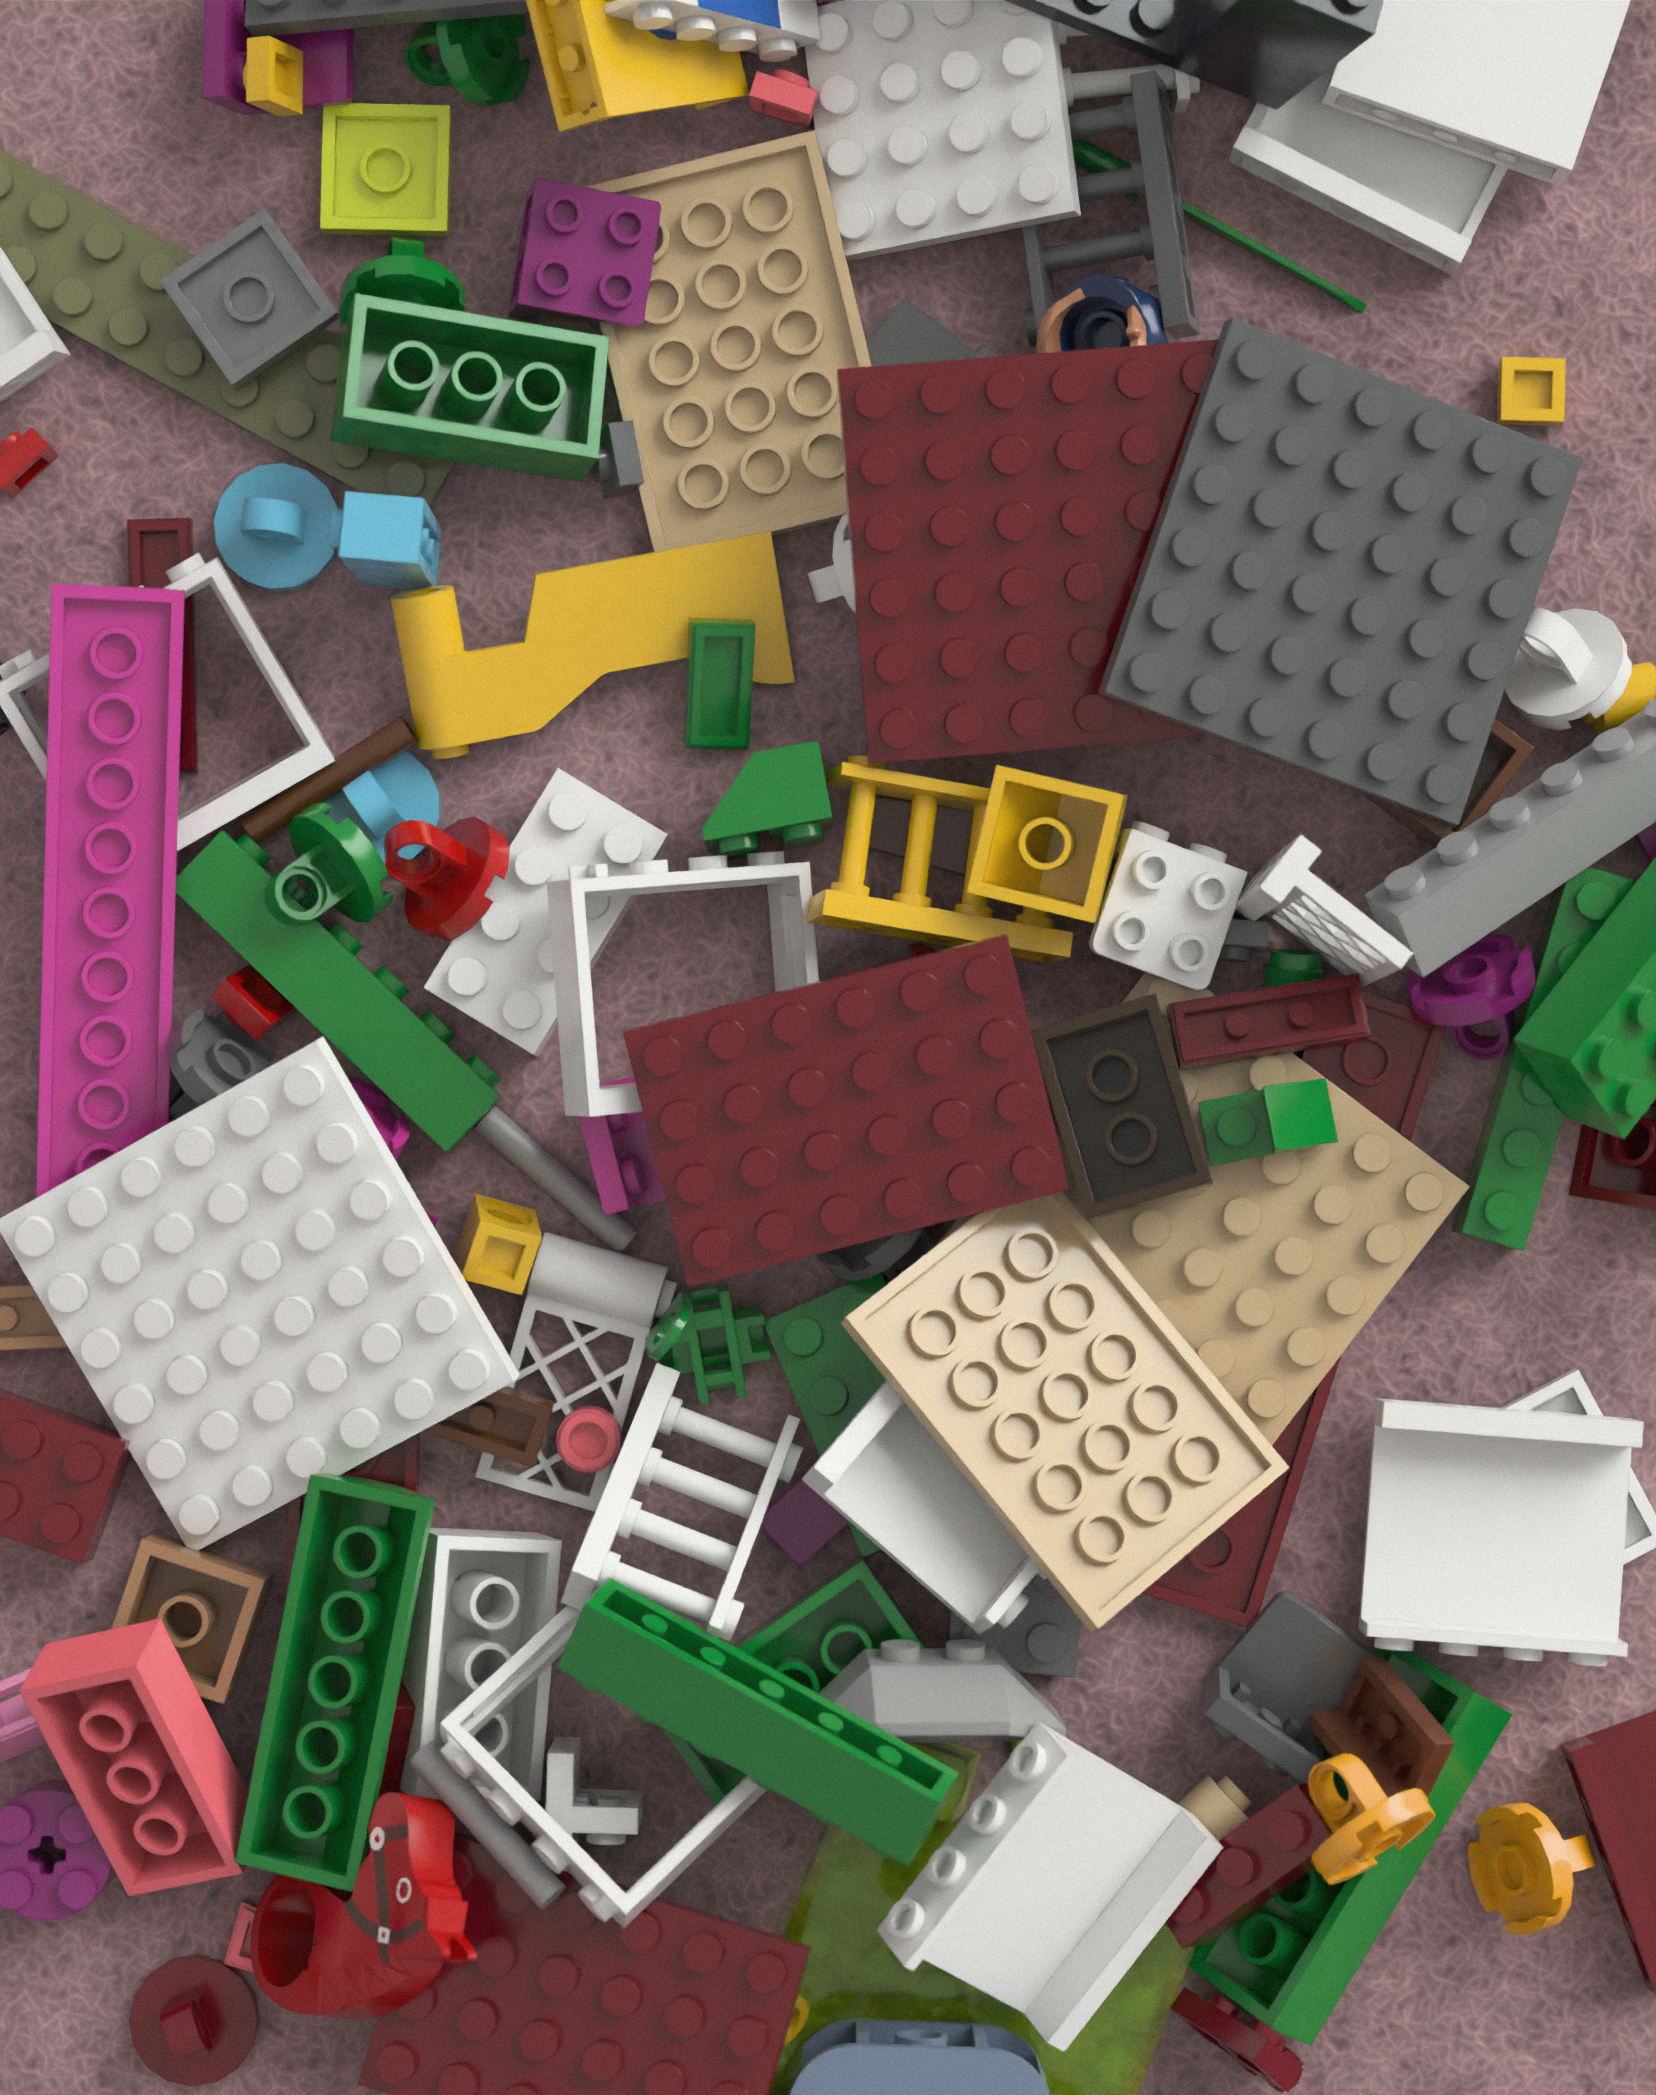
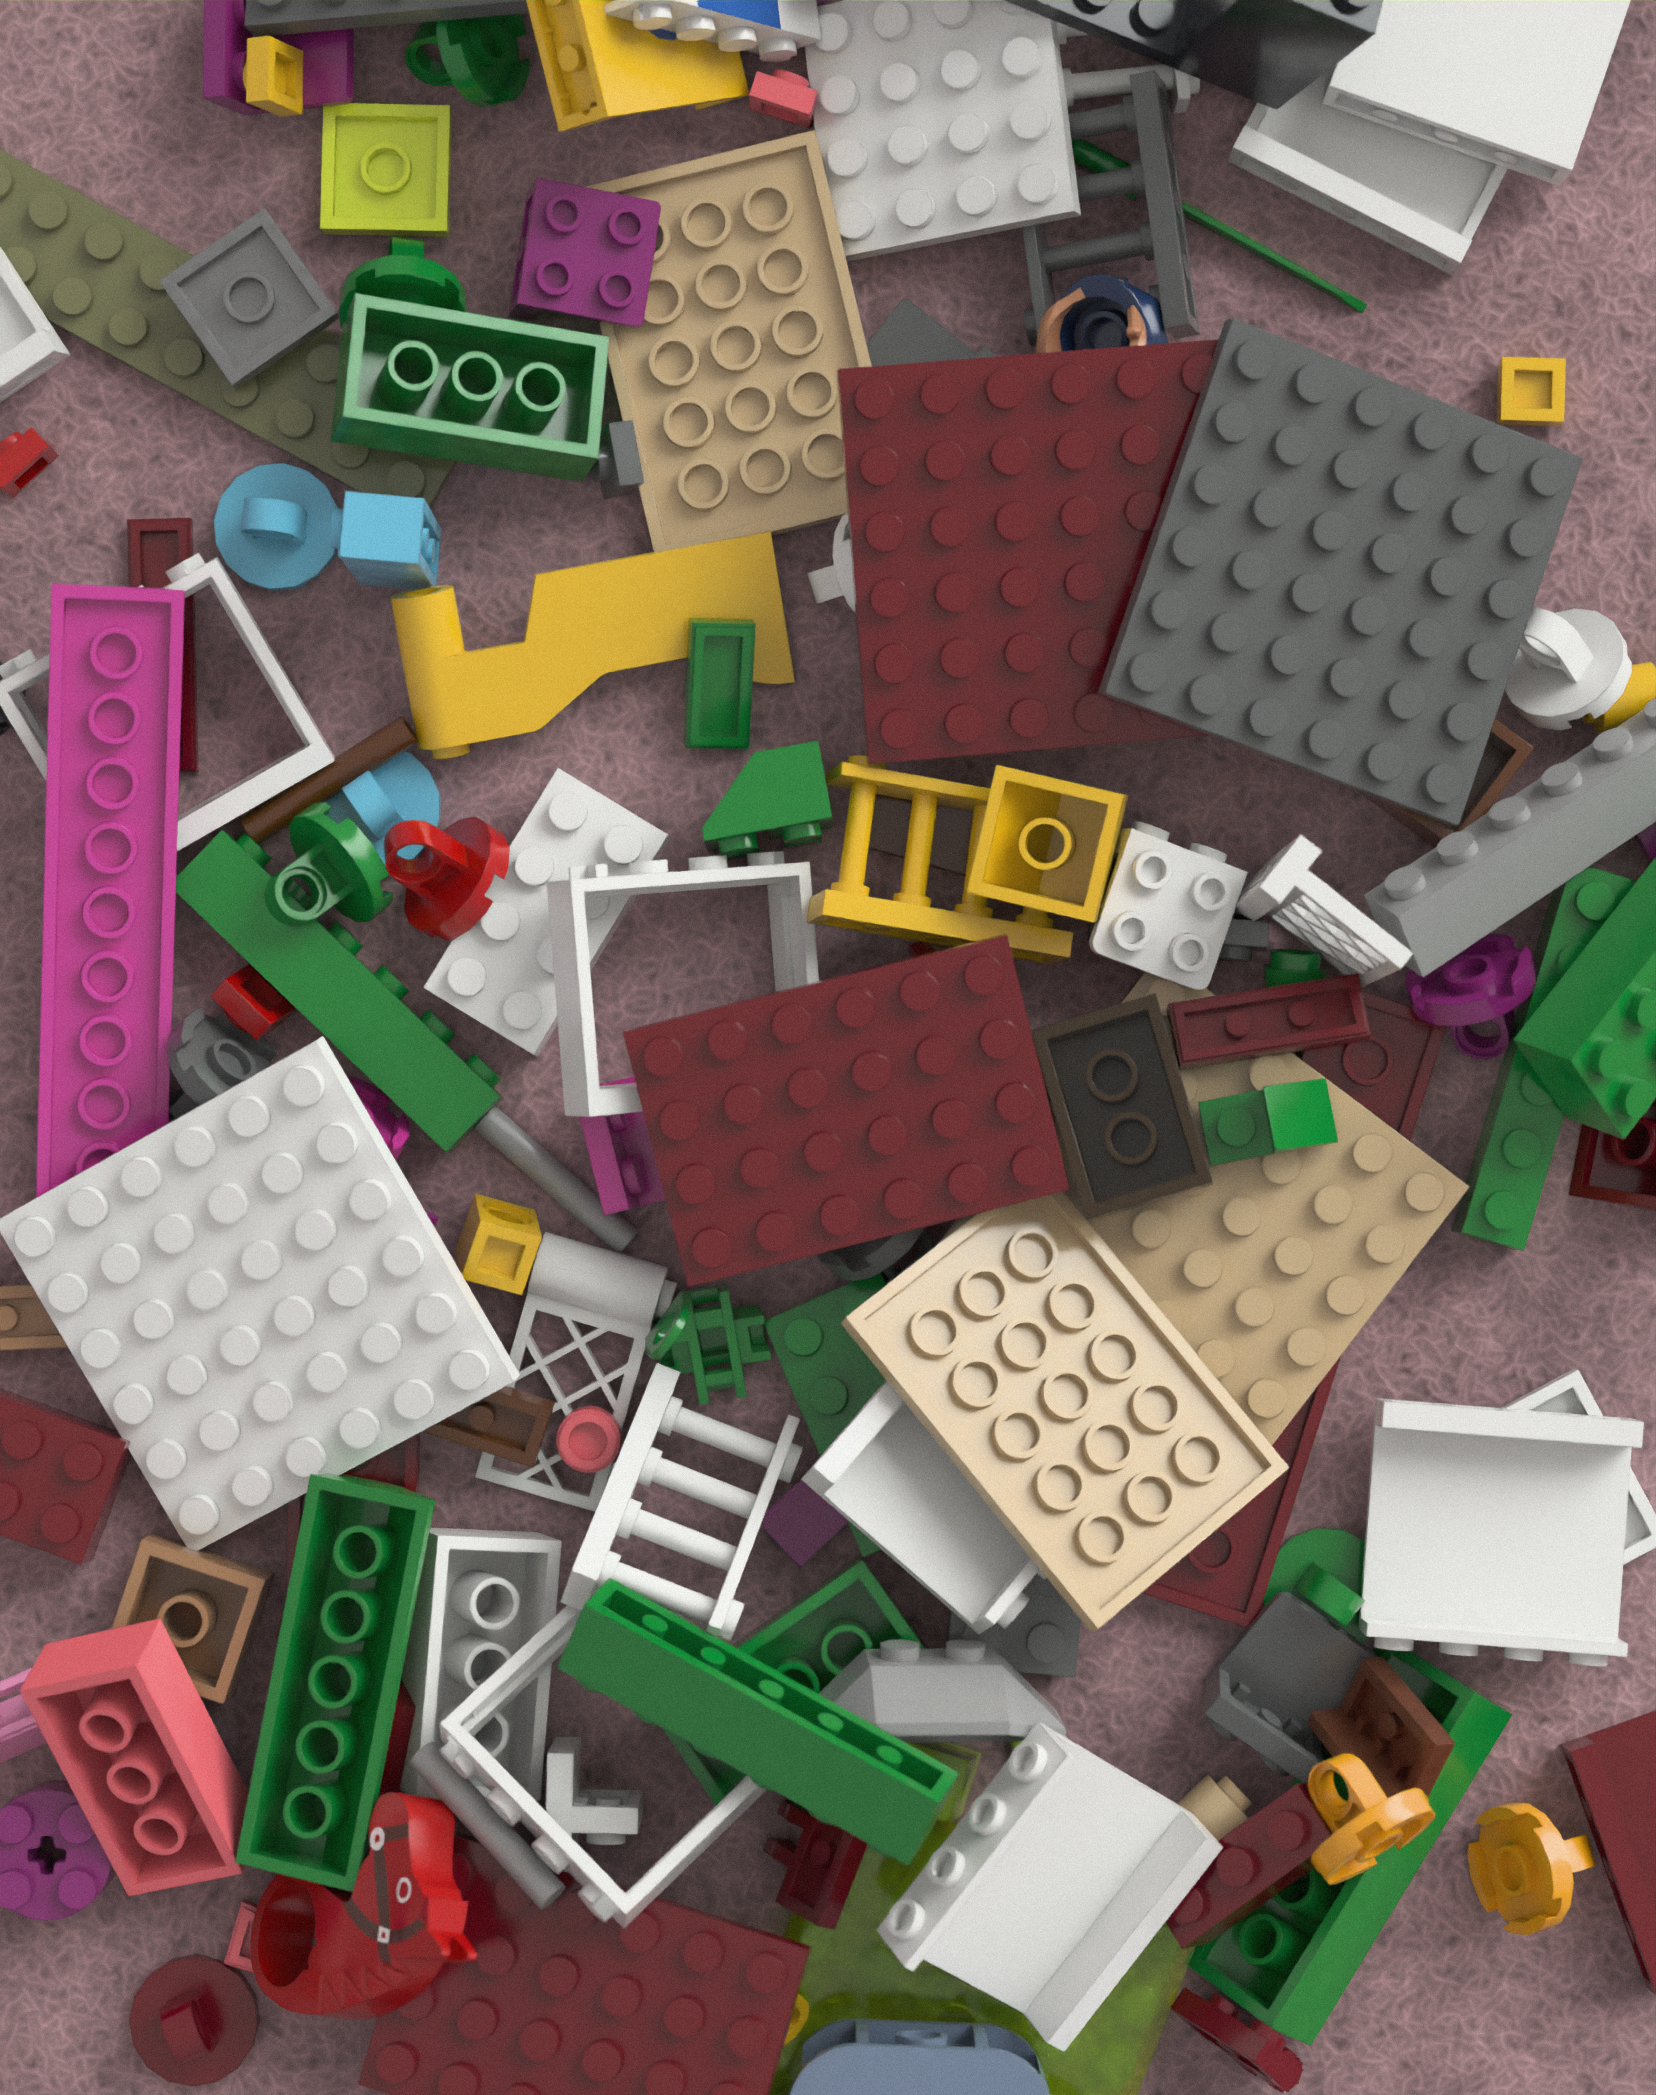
(818, 1866): none -> dark red hinge
(1325, 1573): none -> green tile

